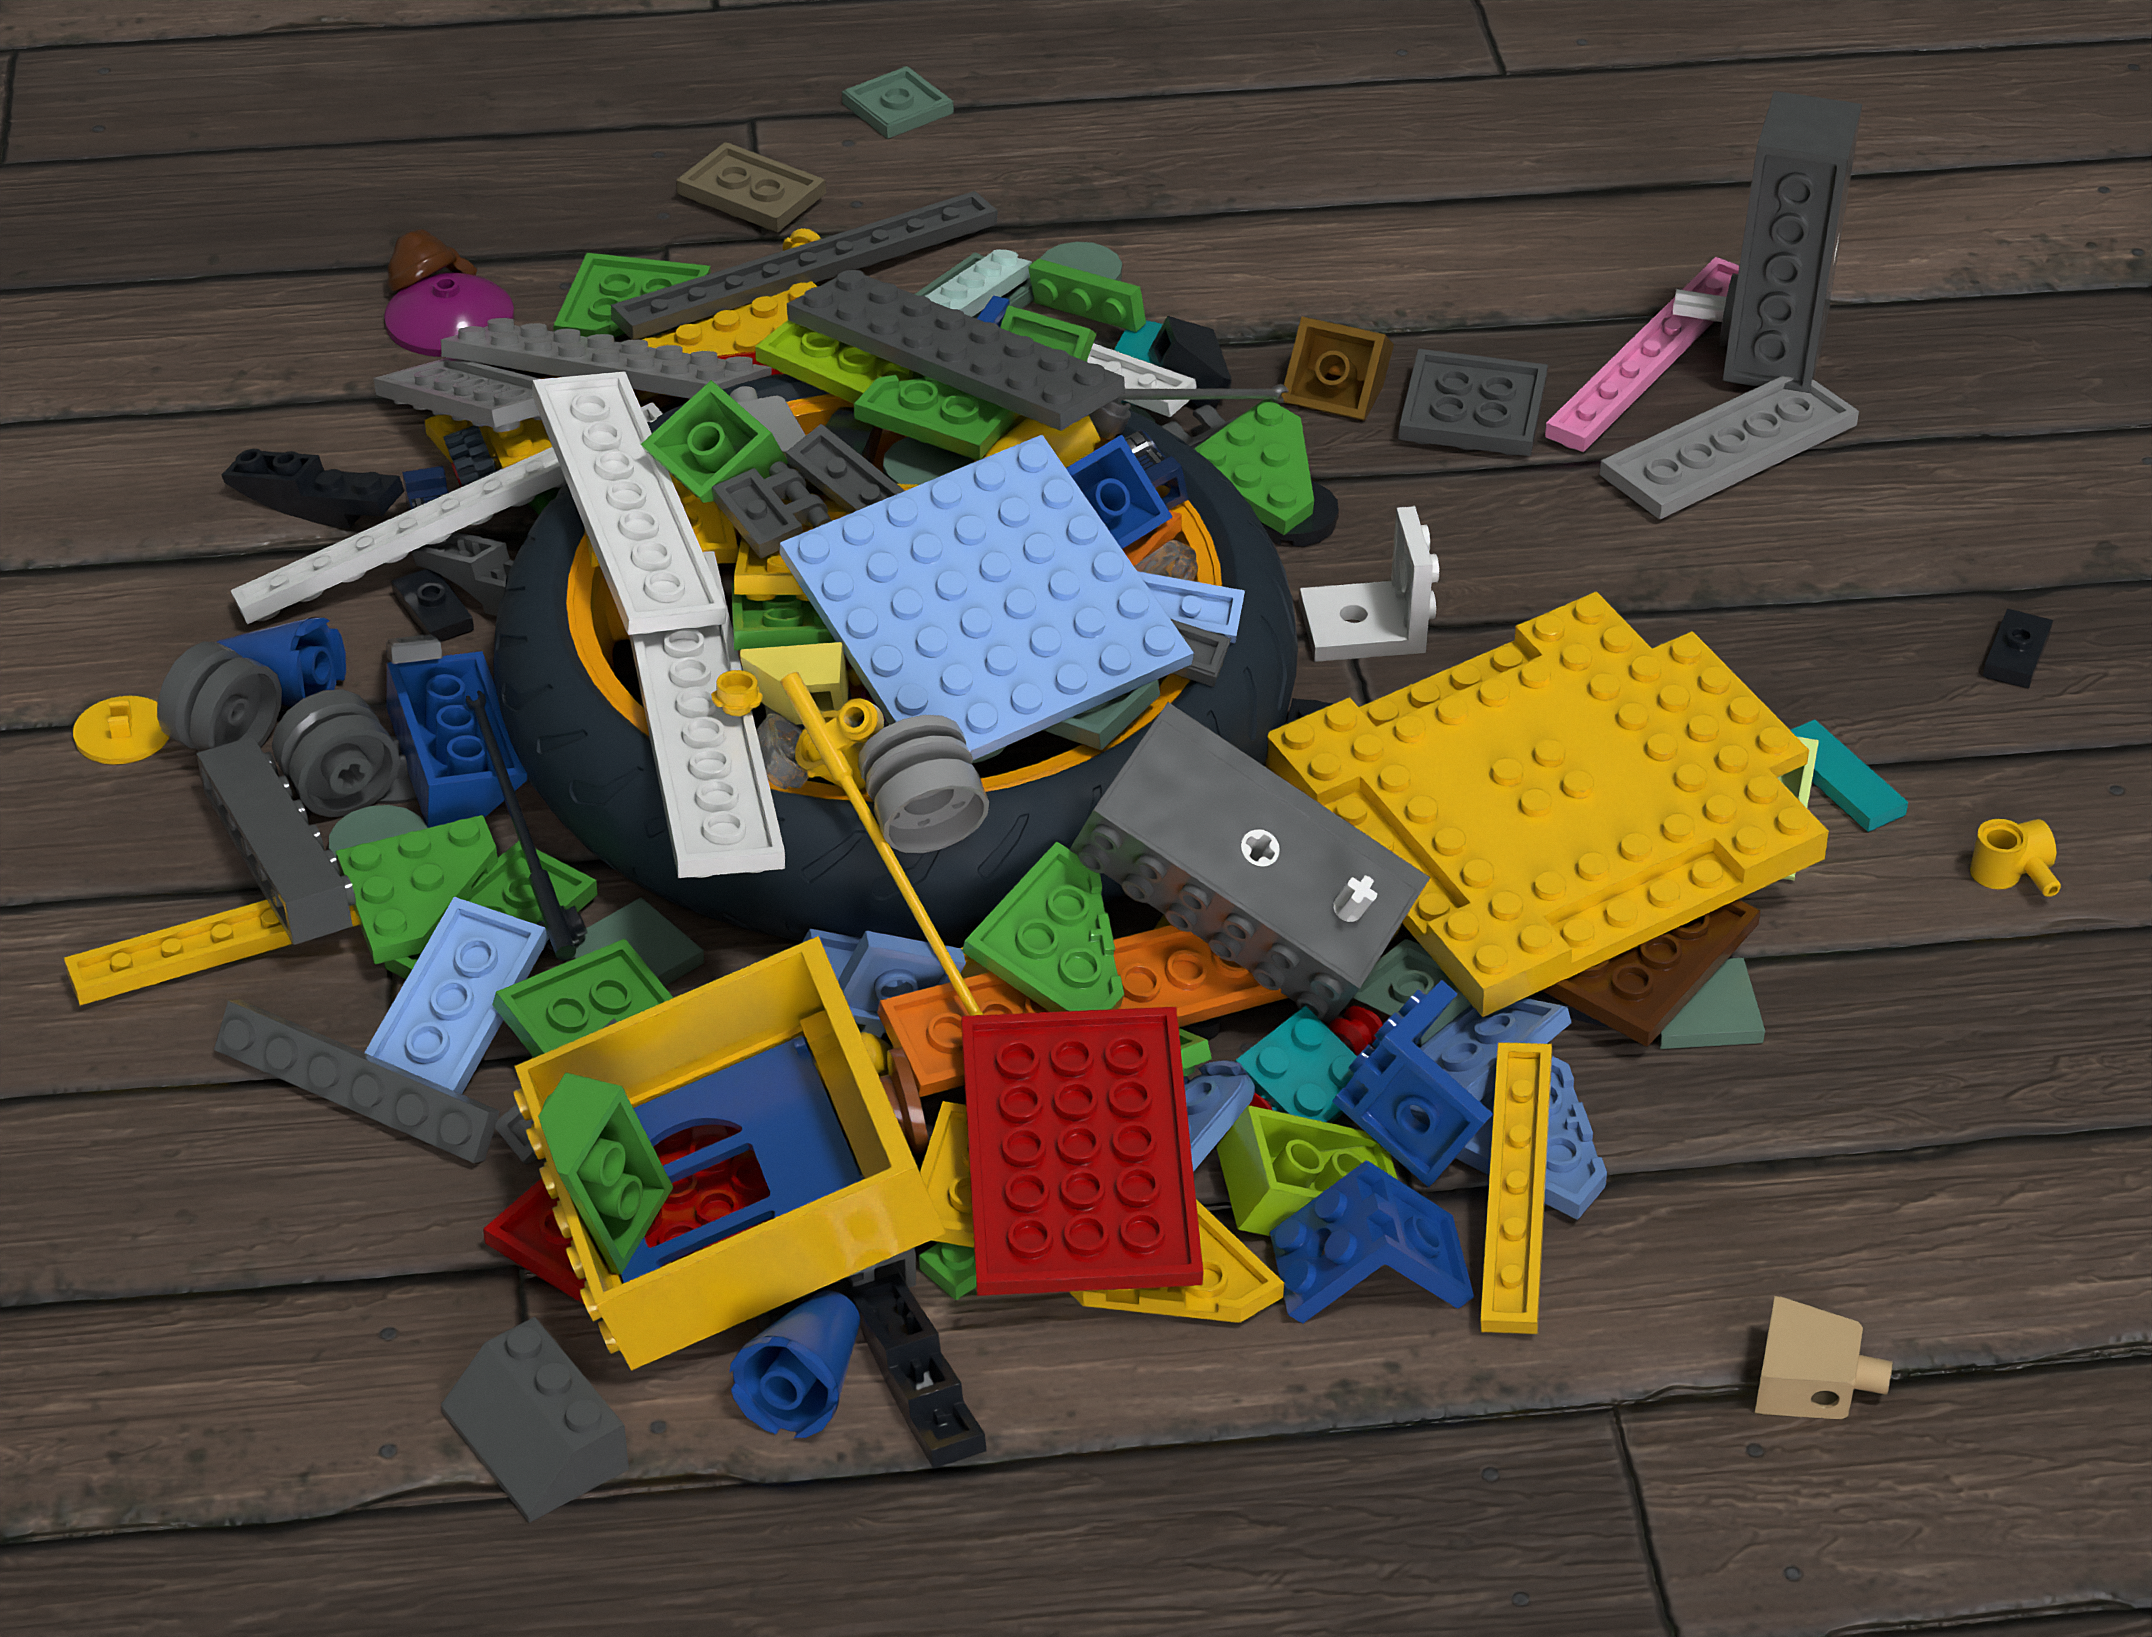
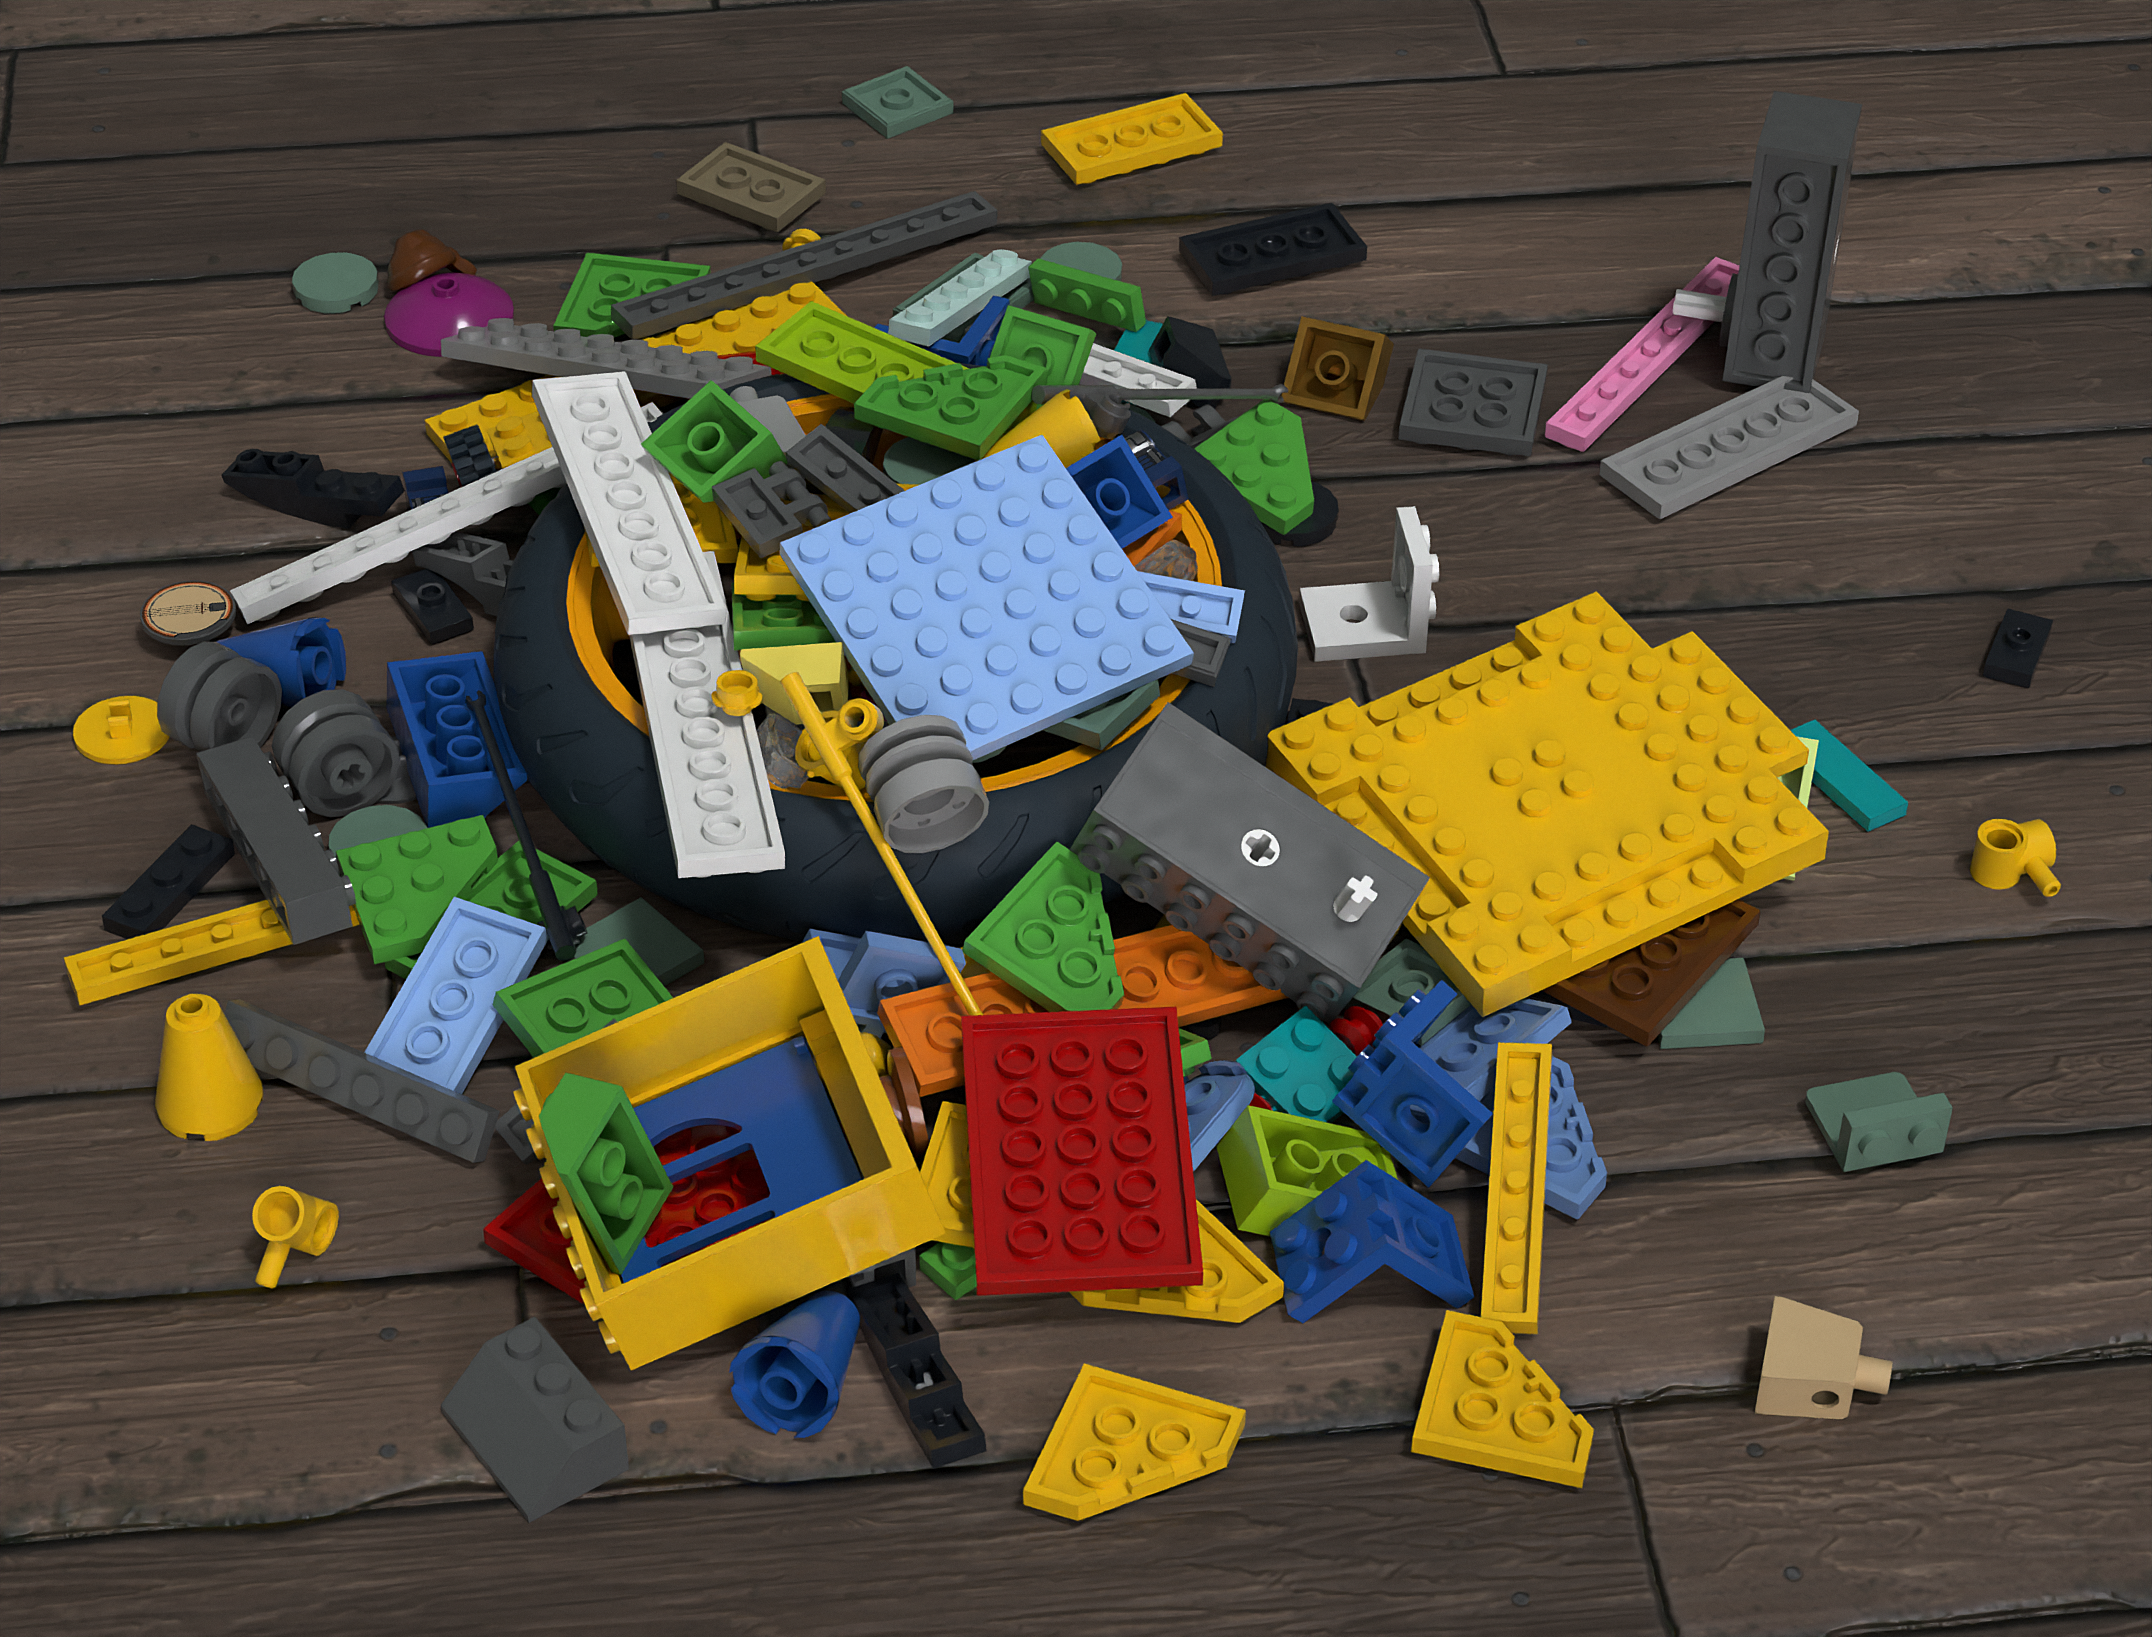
(169, 883): none -> black plate
(188, 612): none -> piece
(204, 1073): none -> yellow cone
(291, 1221): none -> yellow piece
(335, 282): none -> sand green tile
(413, 649): dark grey tile -> none
(463, 391): light grey plate -> none
(957, 349): dark grey plate -> none
(1127, 1442): none -> yellow plate
(1131, 138): none -> yellow plate
(1272, 249): none -> black plate
(1497, 1407): none -> yellow plate
(1879, 1120): none -> sand green bracket

